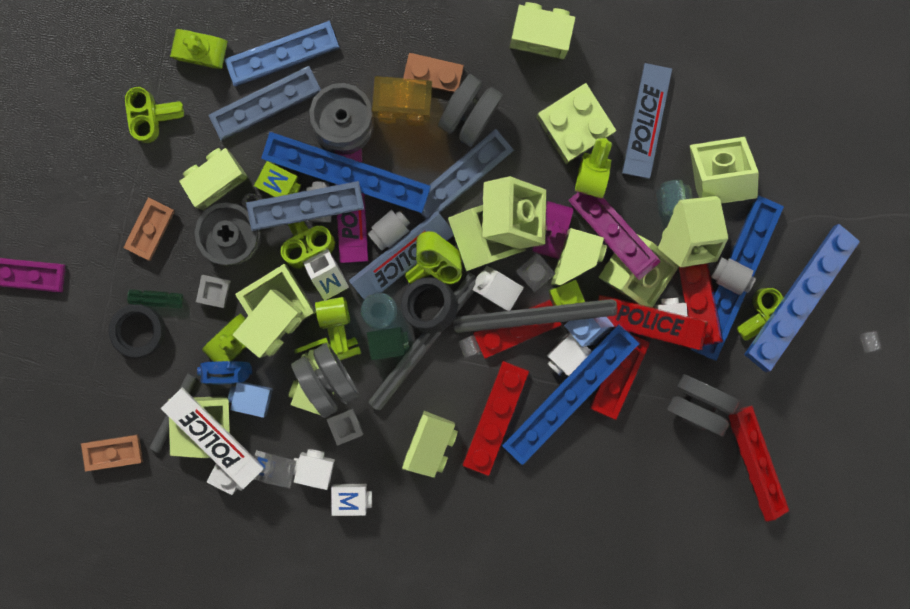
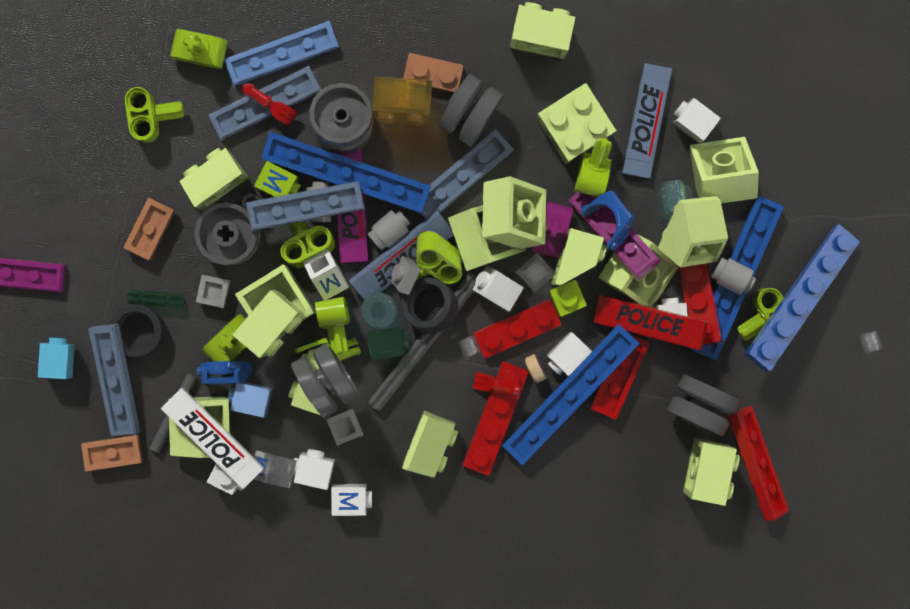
(56, 359): none -> medium azure brick
(114, 380): none -> sand blue tile
(278, 109): none -> red piece
(405, 275): none -> light grey plate
(489, 383): none -> red piece
(535, 316): dark grey axle -> none
(535, 368): none -> tan tile
(589, 331): light blue brick -> none
(623, 217): none -> blue helmet
(695, 119): none -> white brick
(711, 472): none -> yellowish green brick

